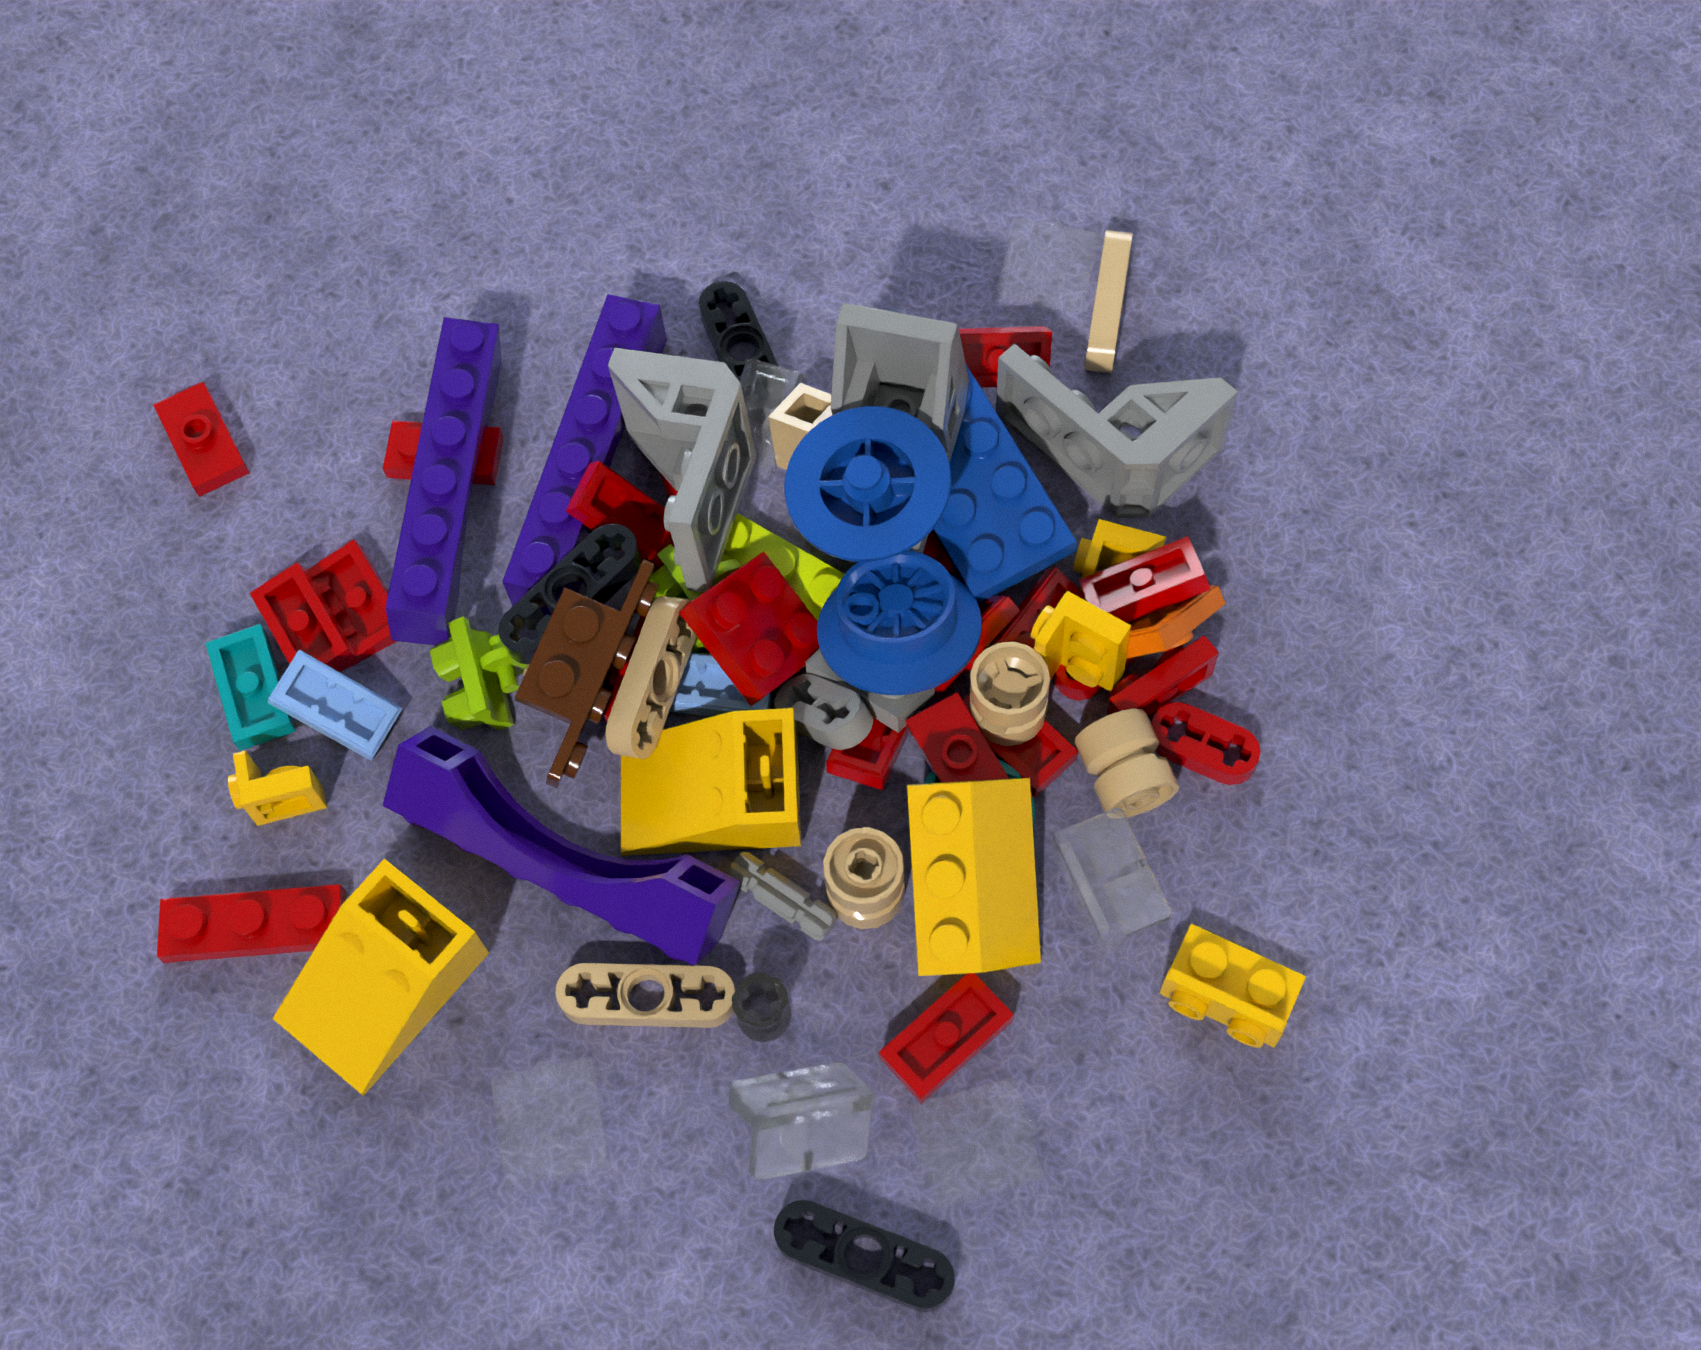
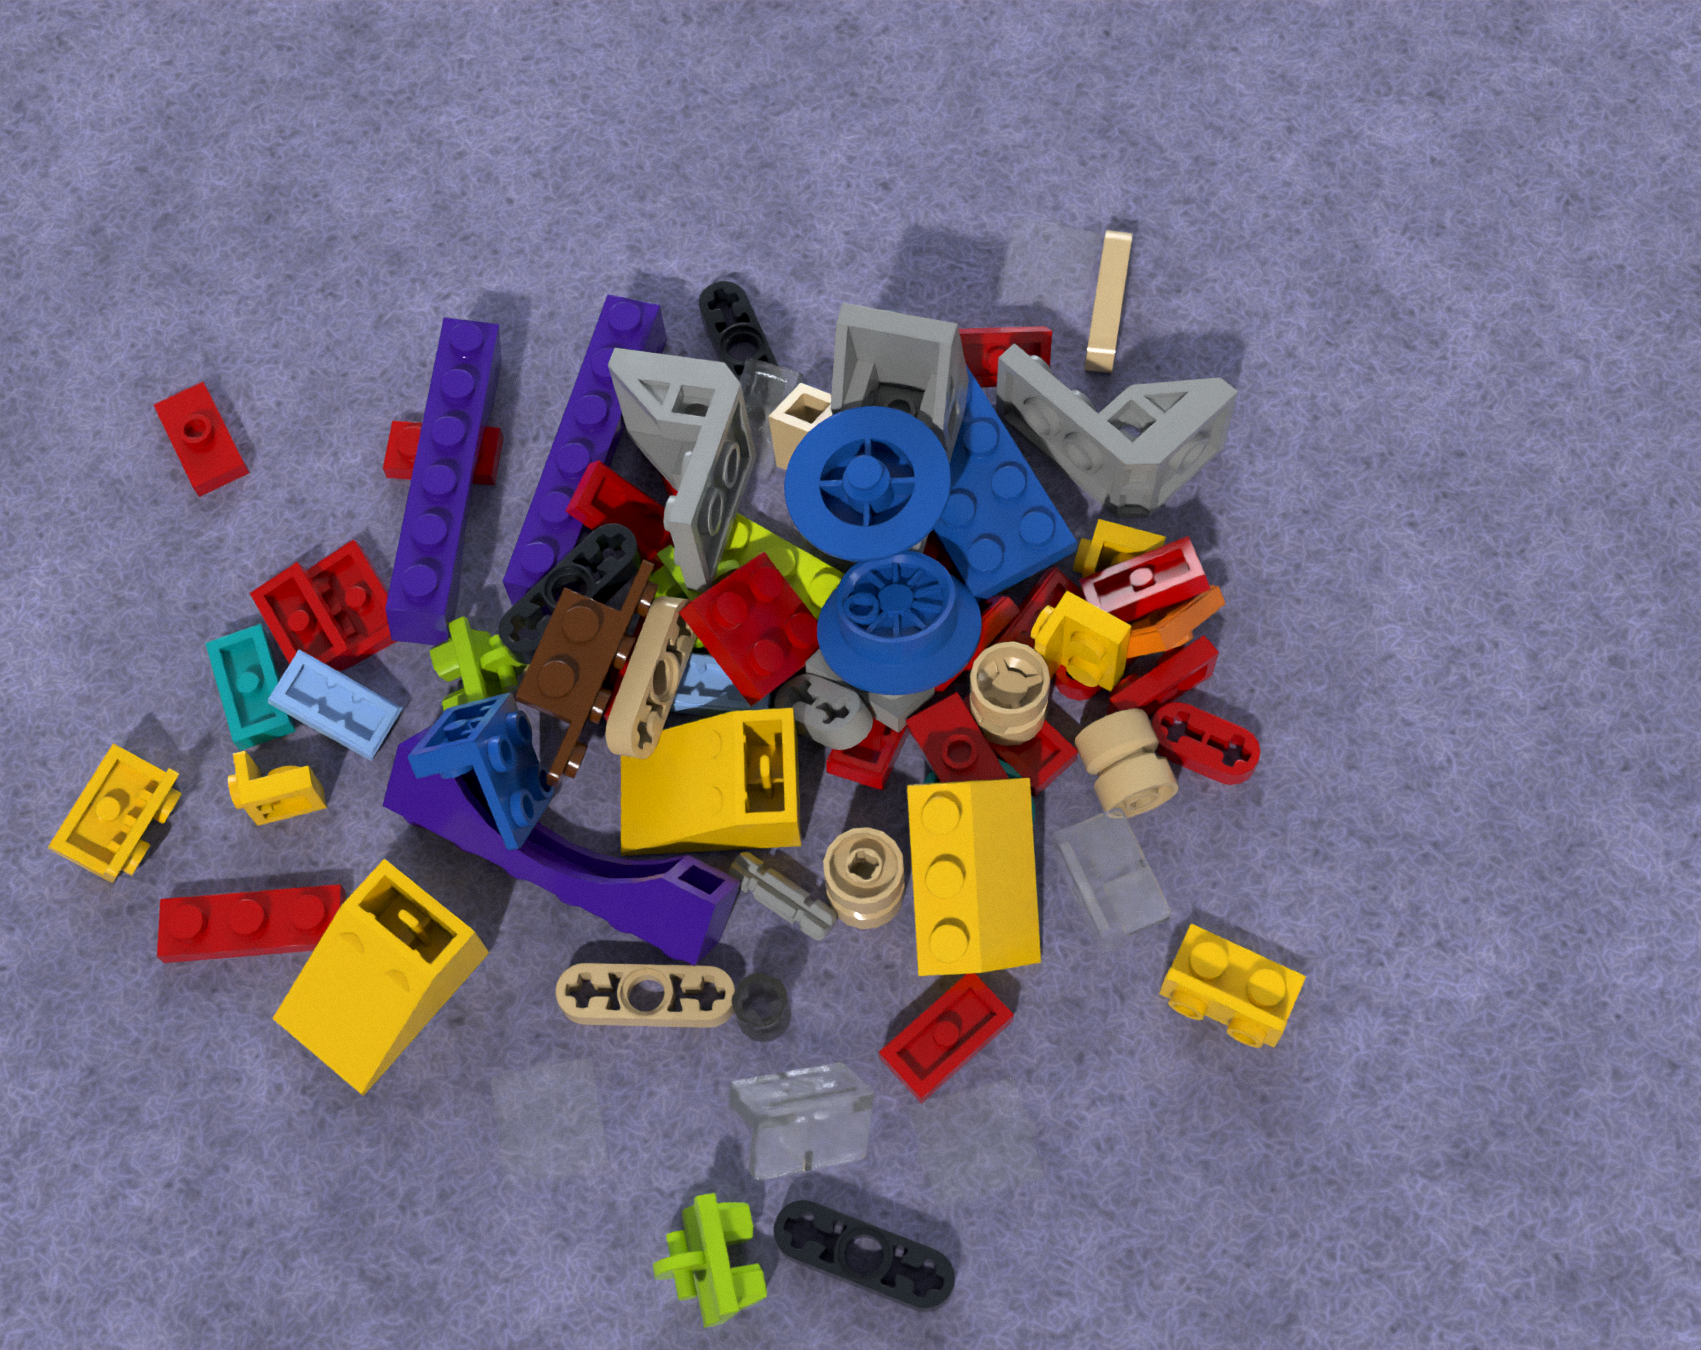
(113, 814): none -> yellow bracket
(498, 745): none -> blue bracket
(704, 1254): none -> lime hips

